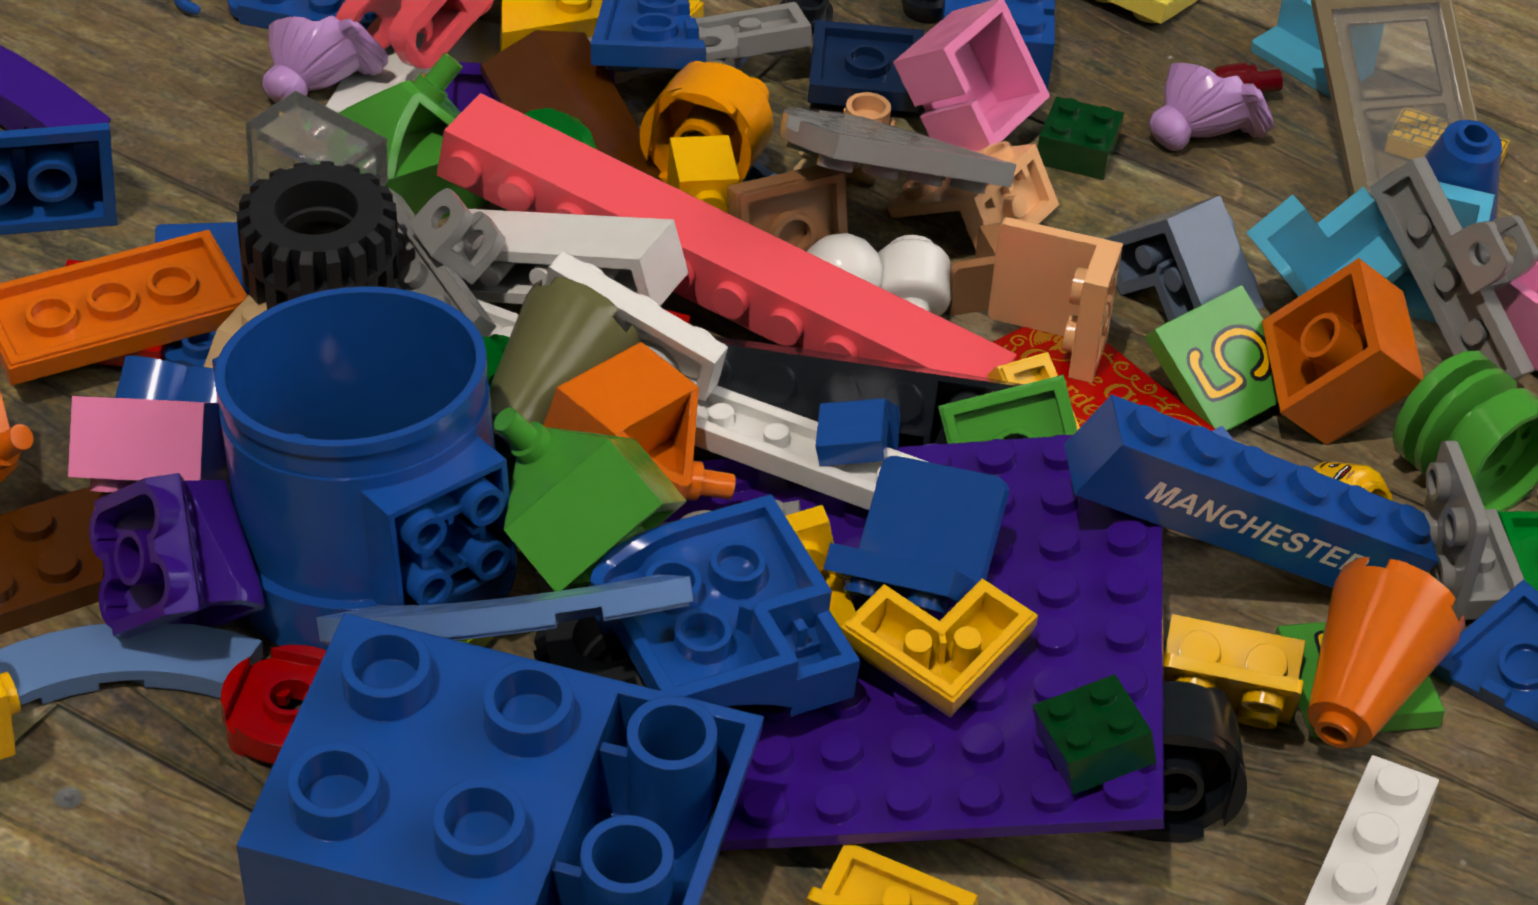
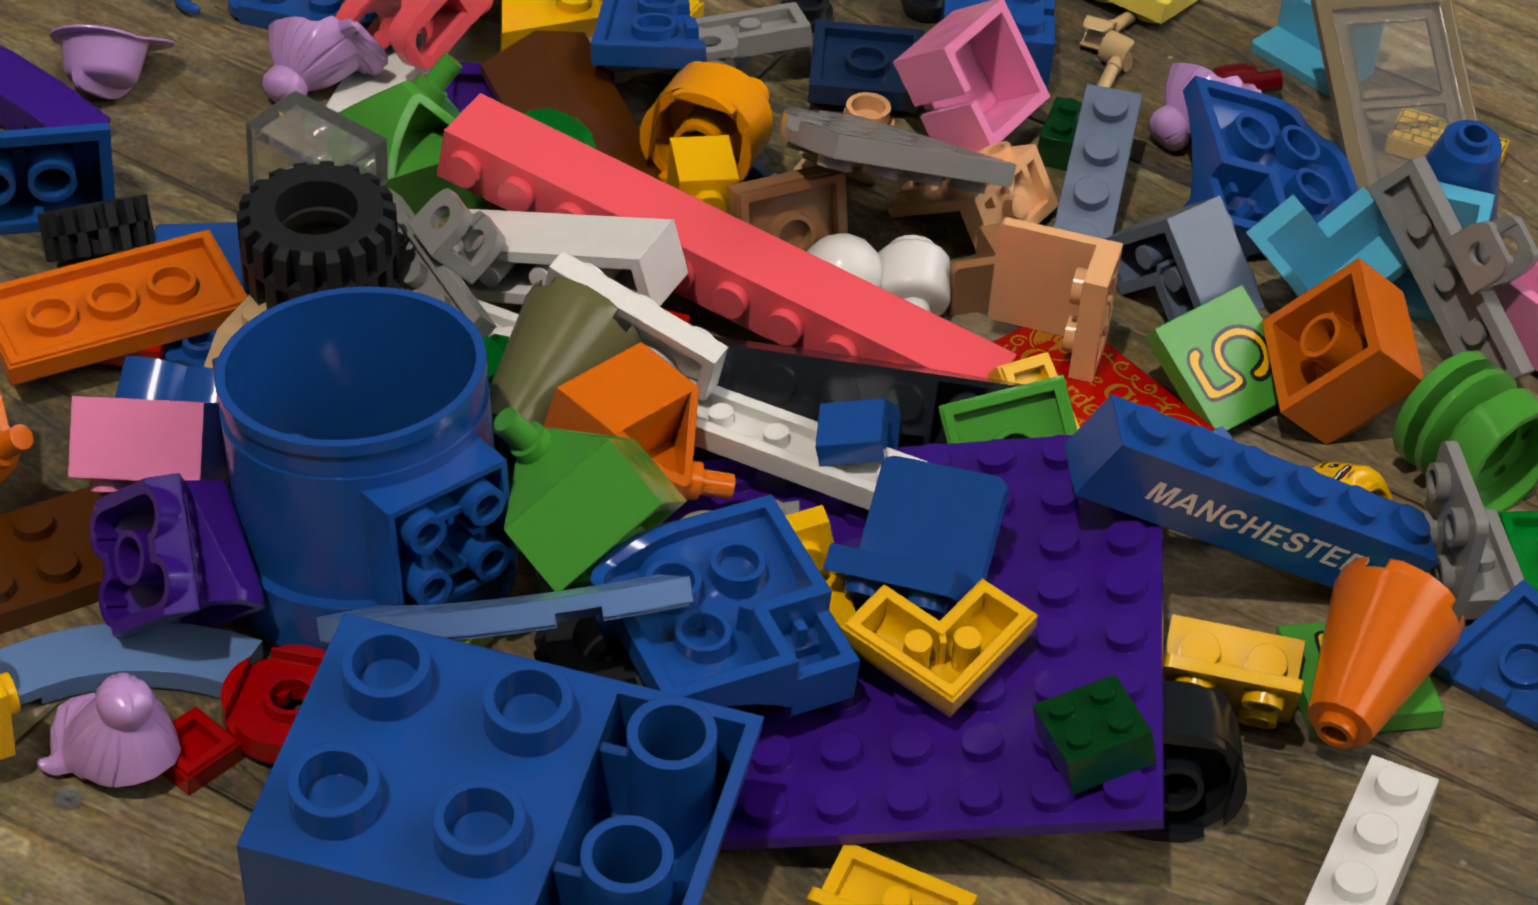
(96, 228): none -> black tyre
(104, 58): none -> lavender piece
(112, 735): none -> lavender hair
(204, 753): none -> red tile
(1097, 28): none -> tan hand
(1098, 161): none -> sand blue plate
(1116, 53): none -> tan hand
(1259, 155): none -> blue slope

